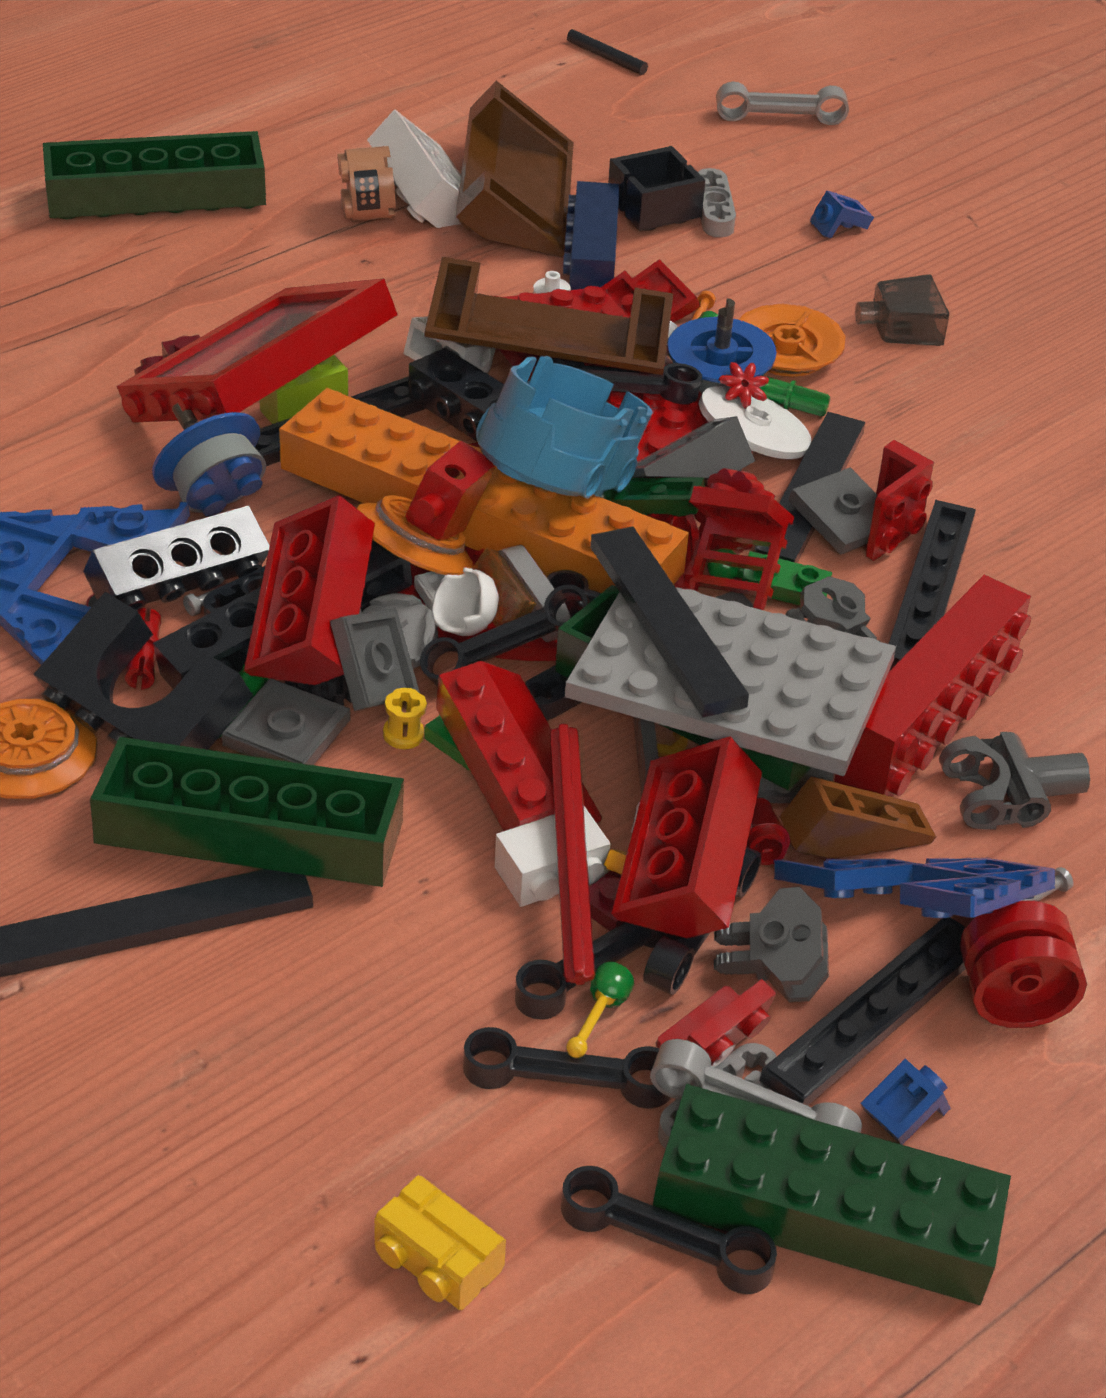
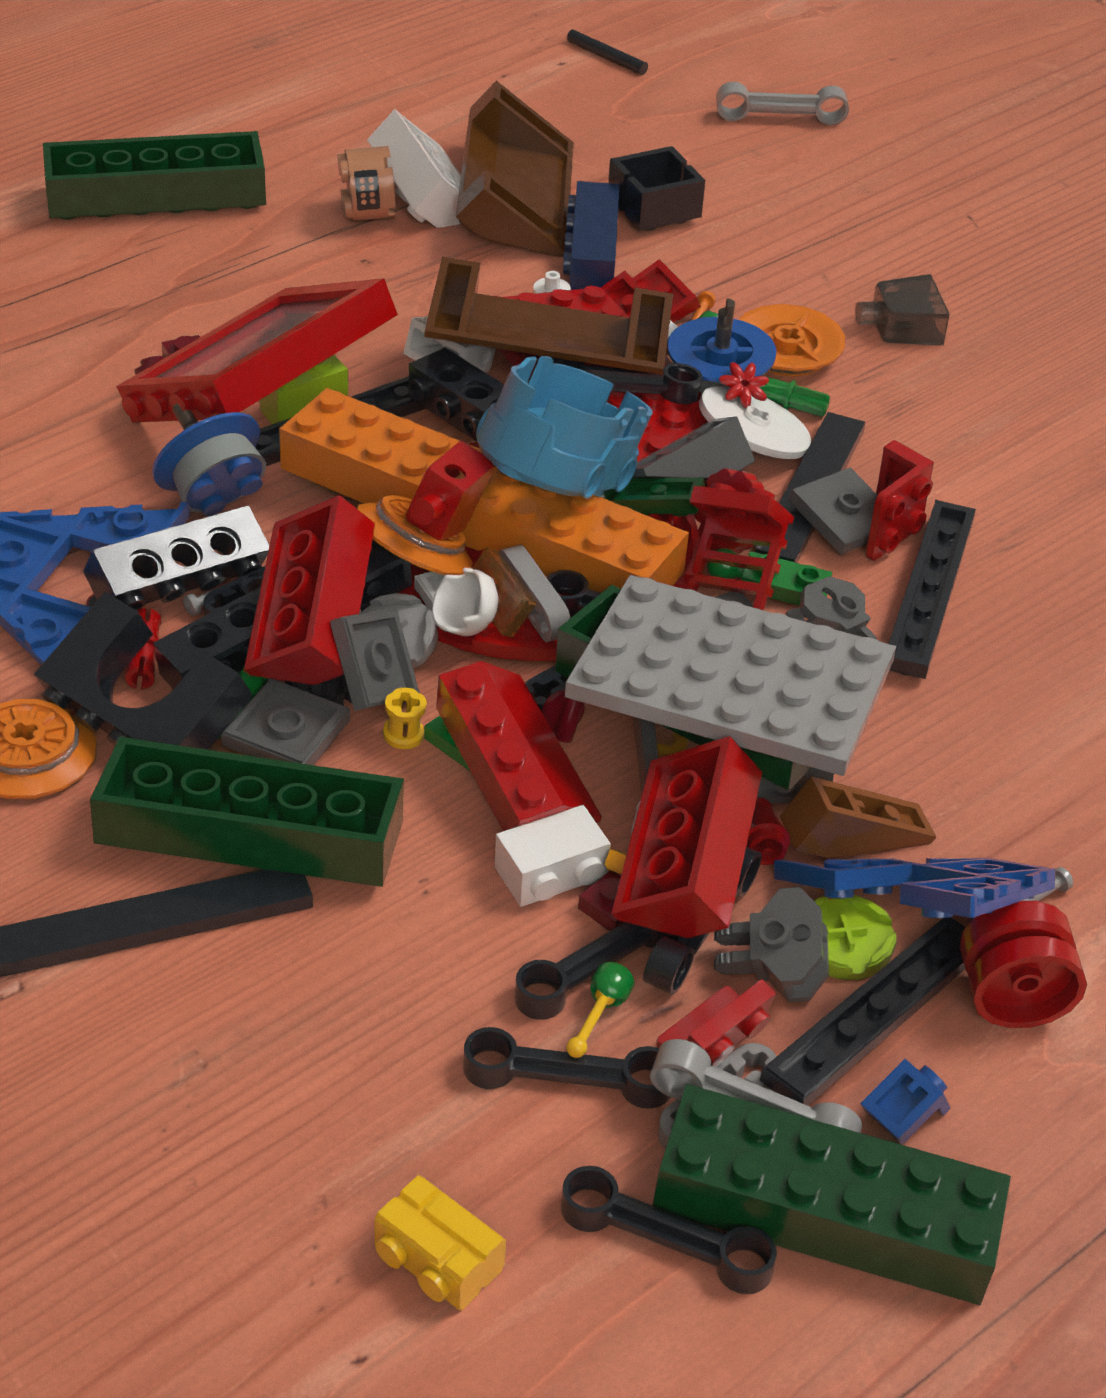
(502, 637): black piece -> none
(563, 715): none -> dark red plate
(572, 856): red axle -> none
(669, 622): black tile -> none
(717, 204): light grey beam -> none
(839, 210): blue bracket -> none
(857, 937): none -> lime tile
(939, 686): red brick -> none
(1013, 772): dark grey connector -> none

